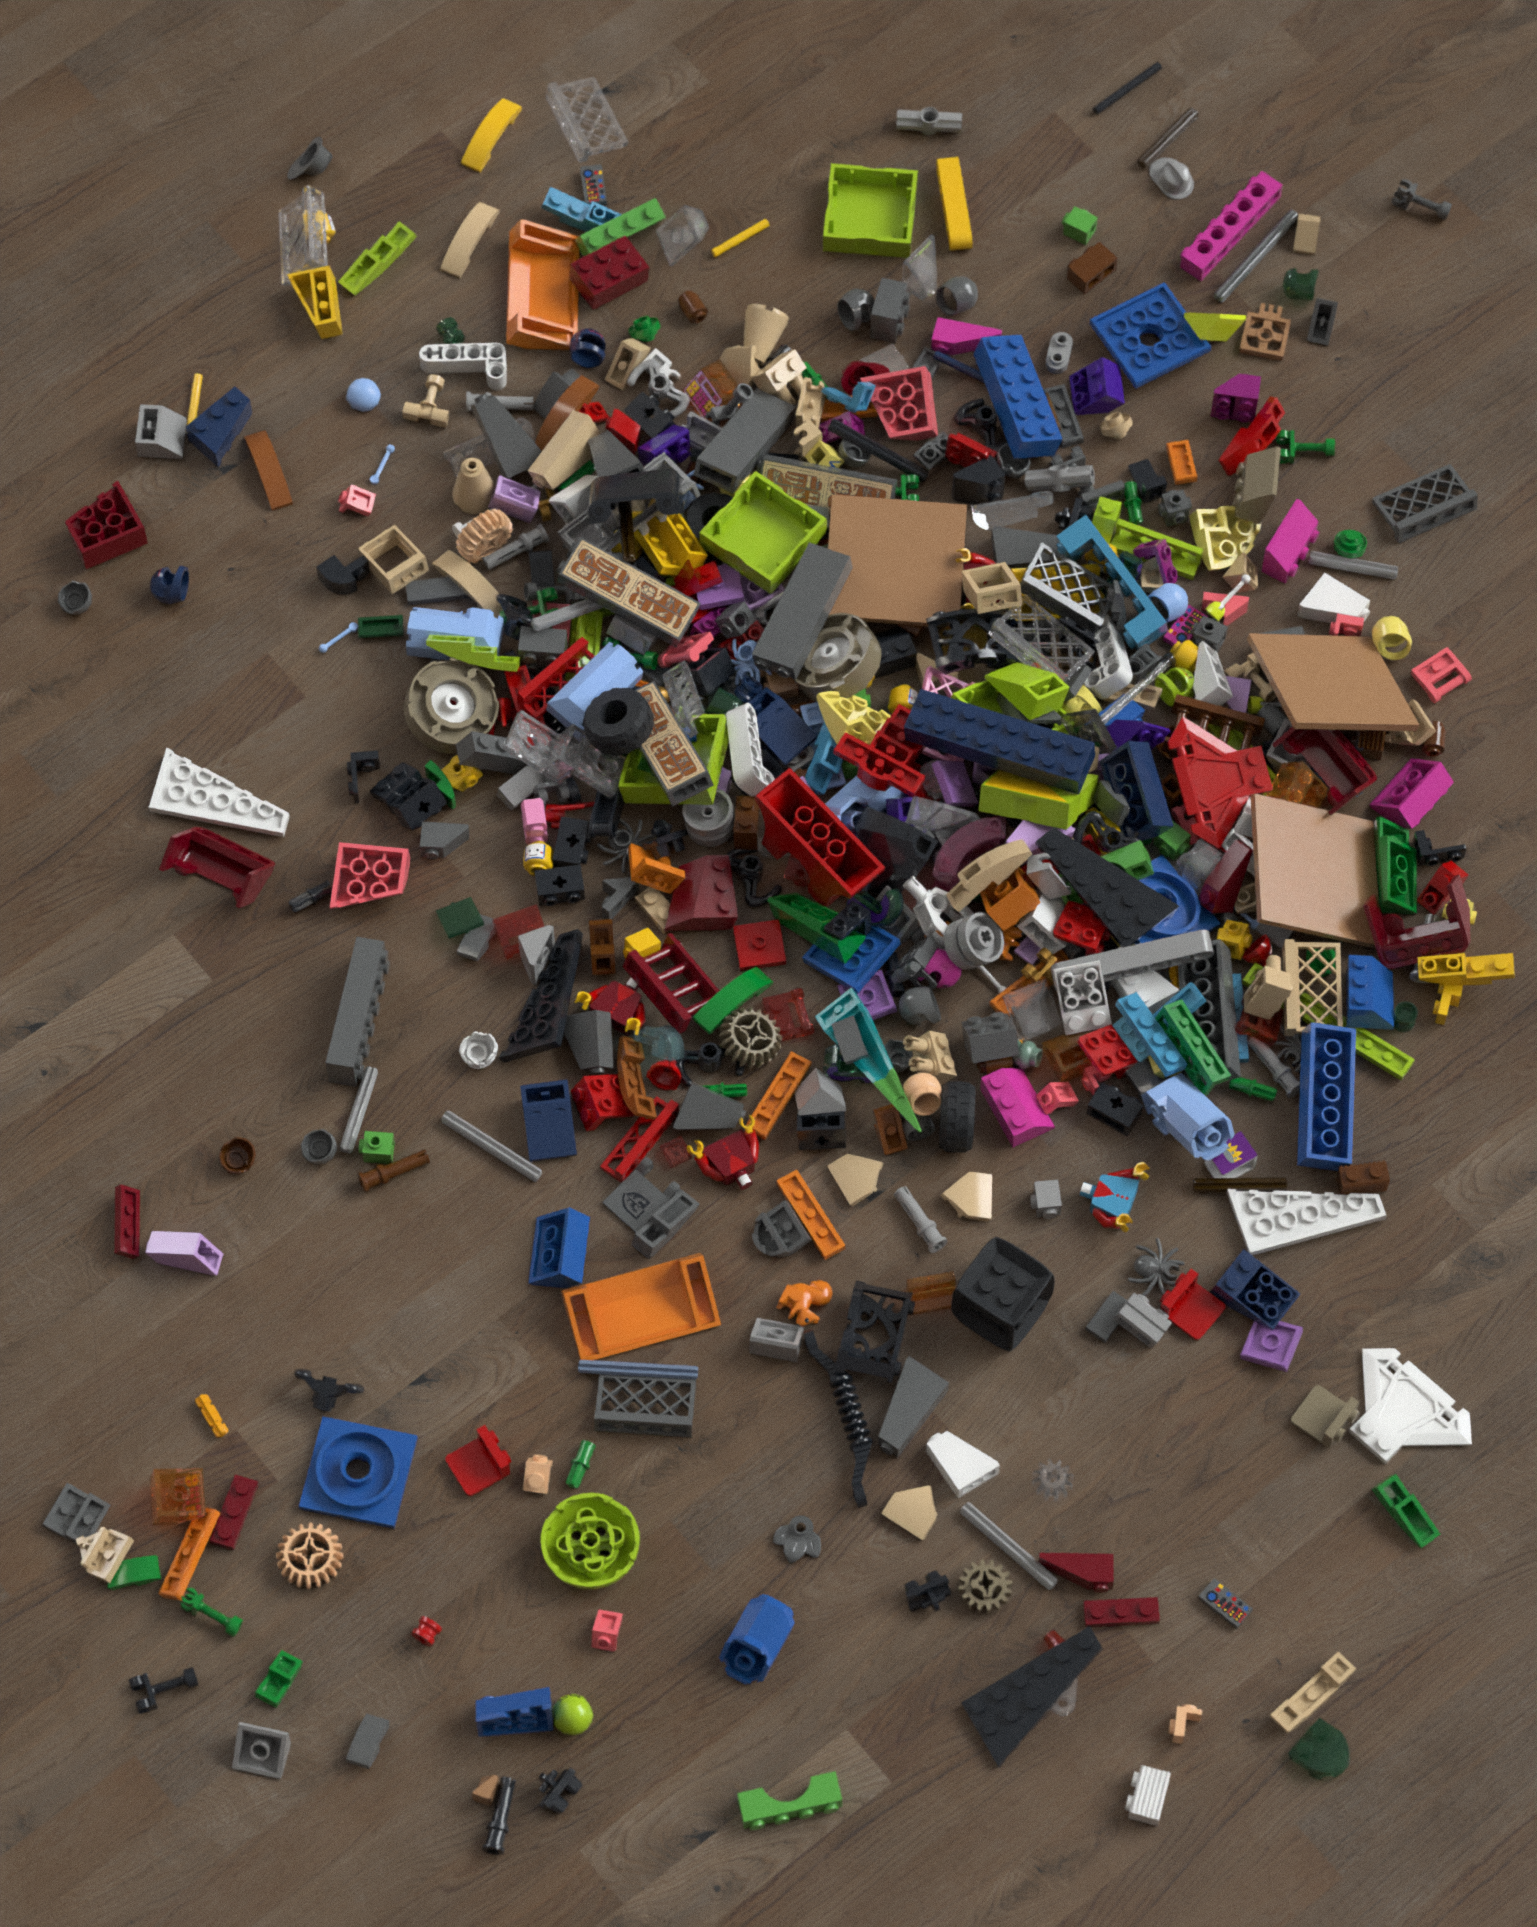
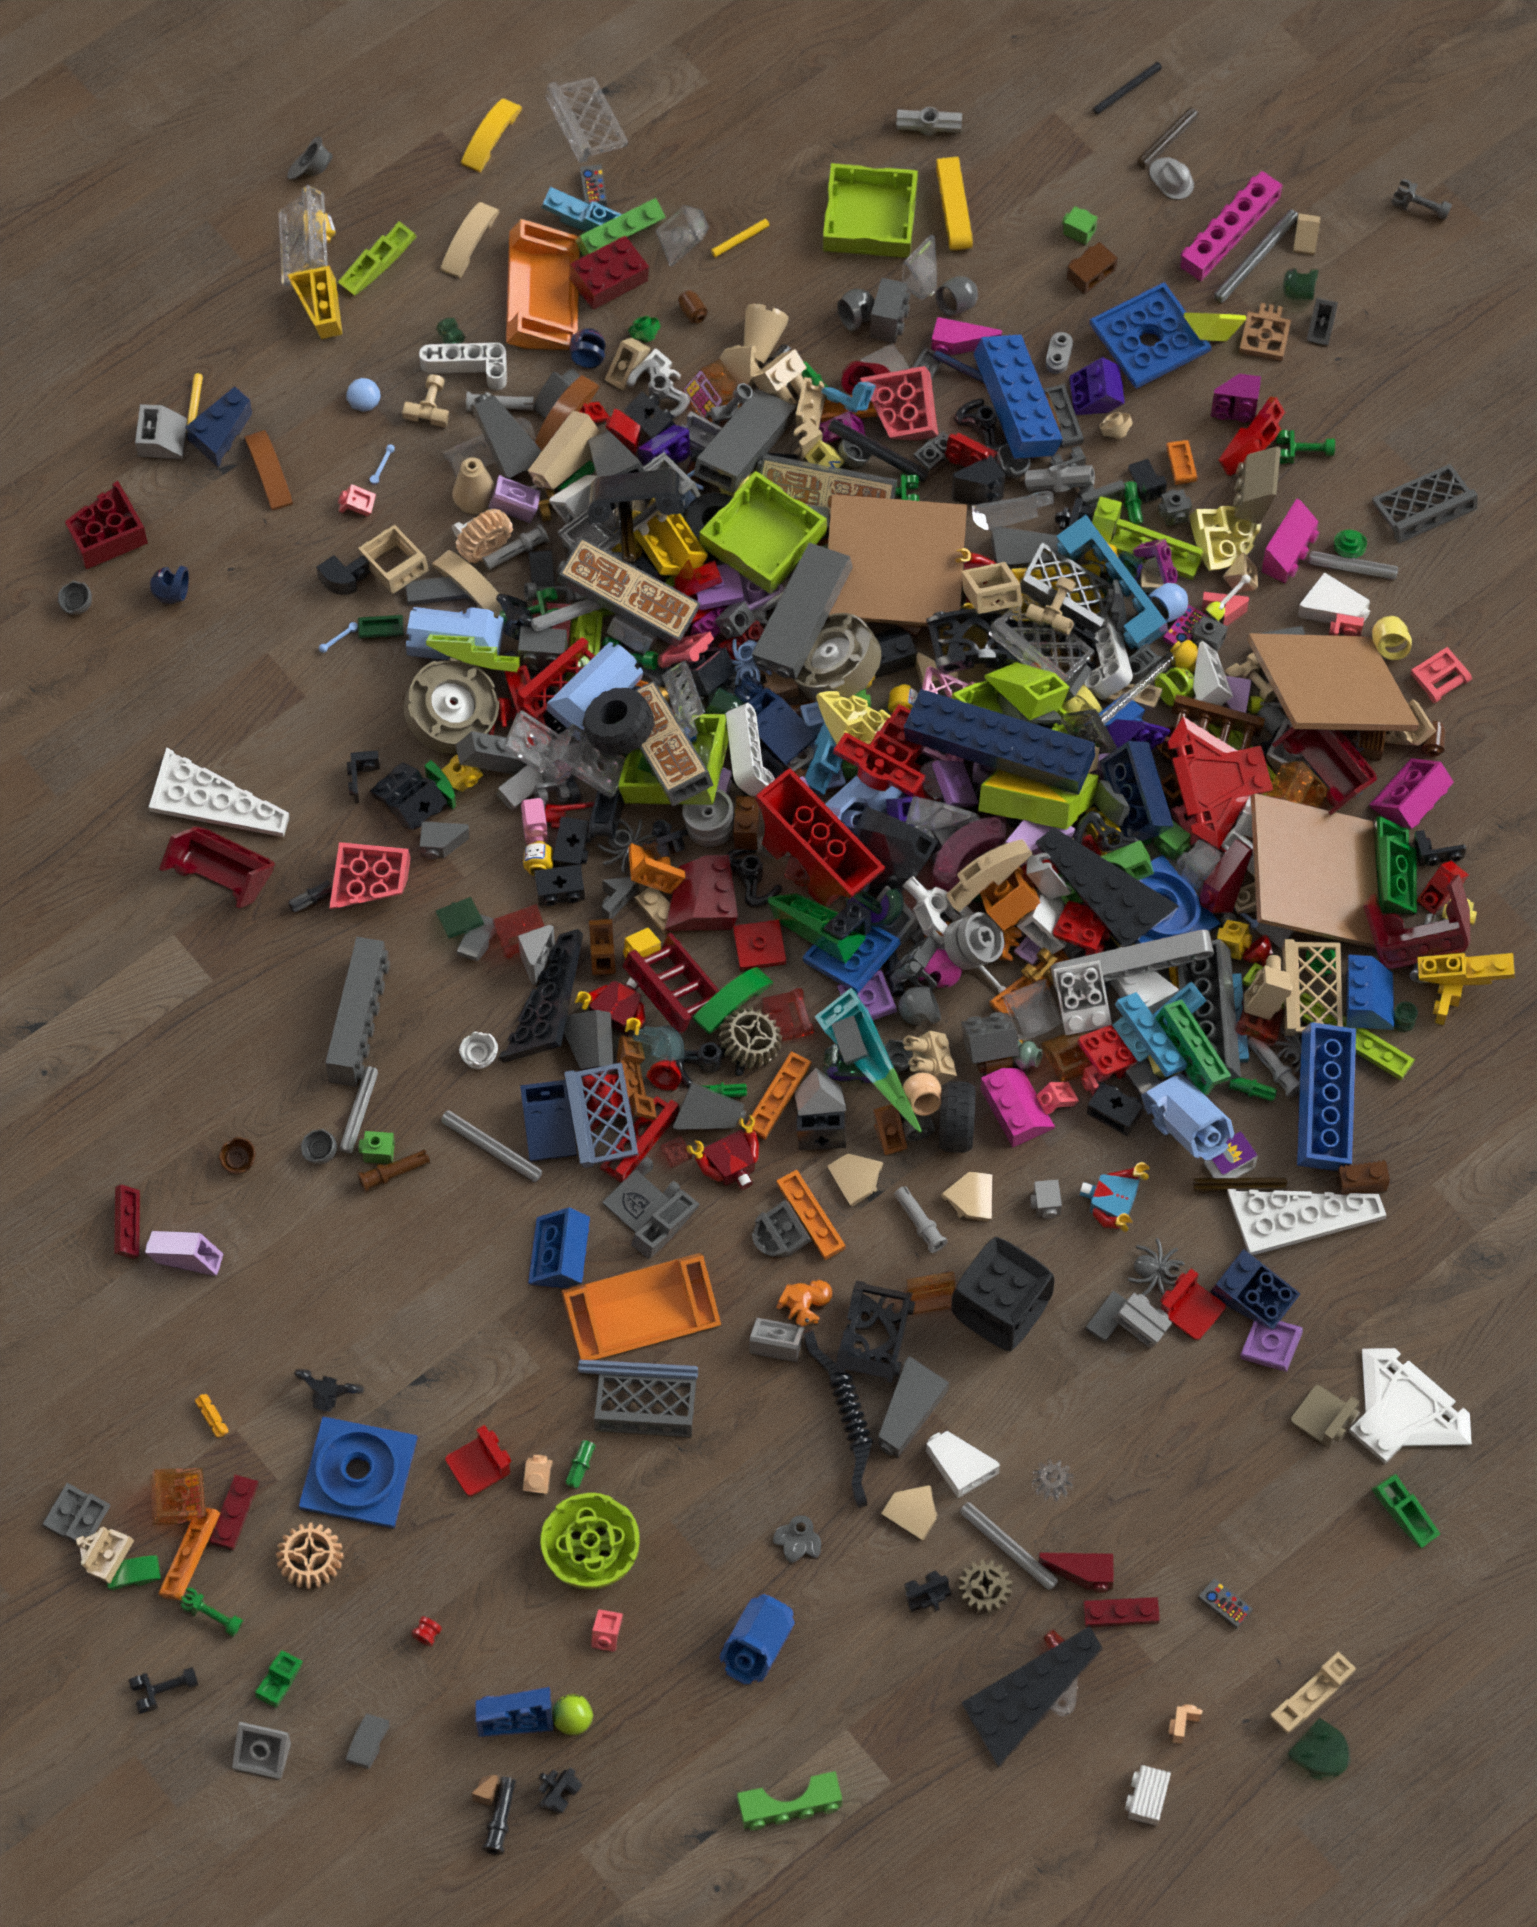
(581, 1119): none -> sand blue fence
(1052, 614): none -> tan bar

